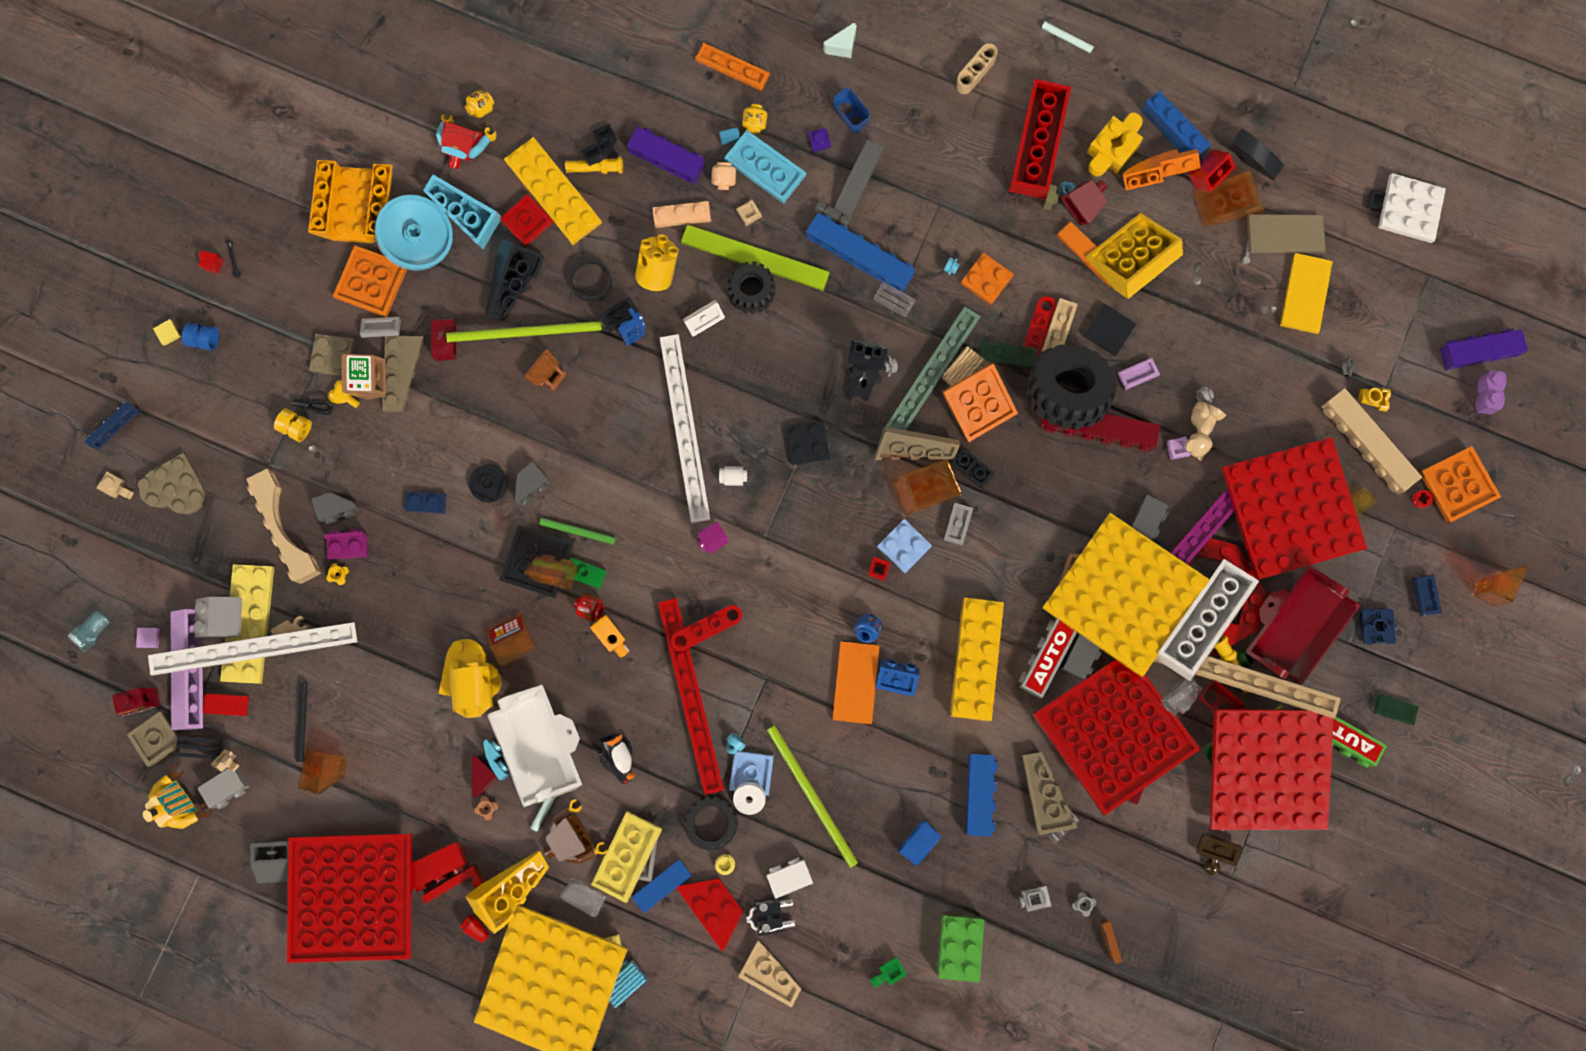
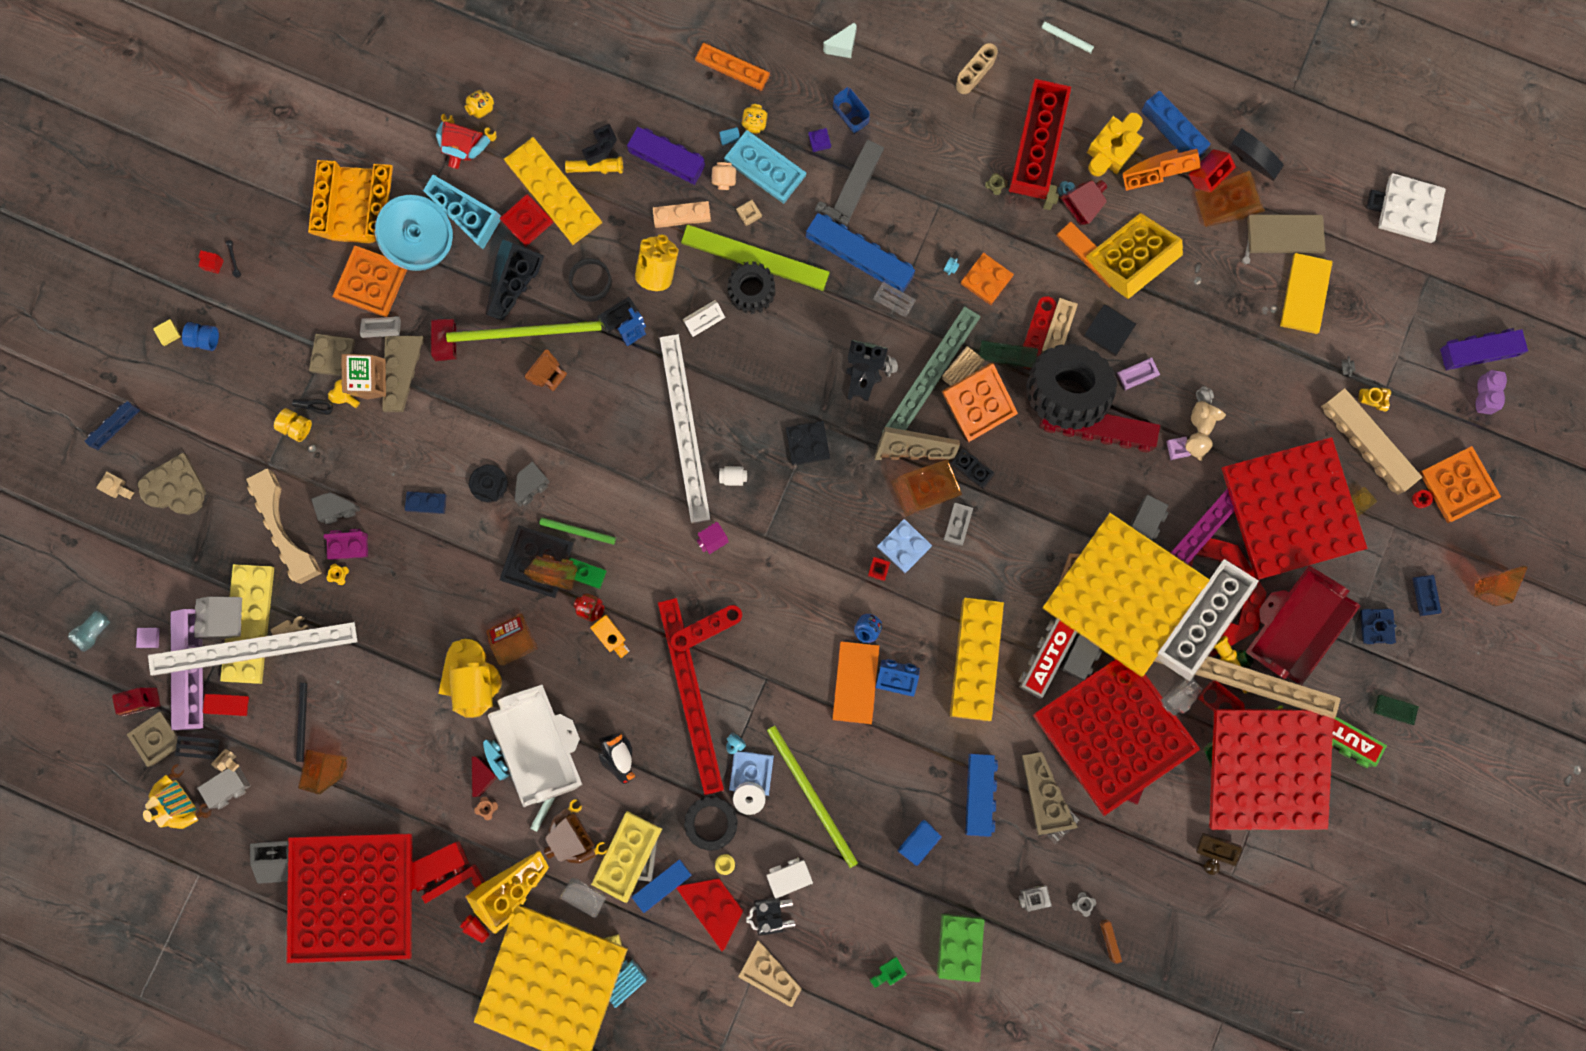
(996, 178): none -> olive plate

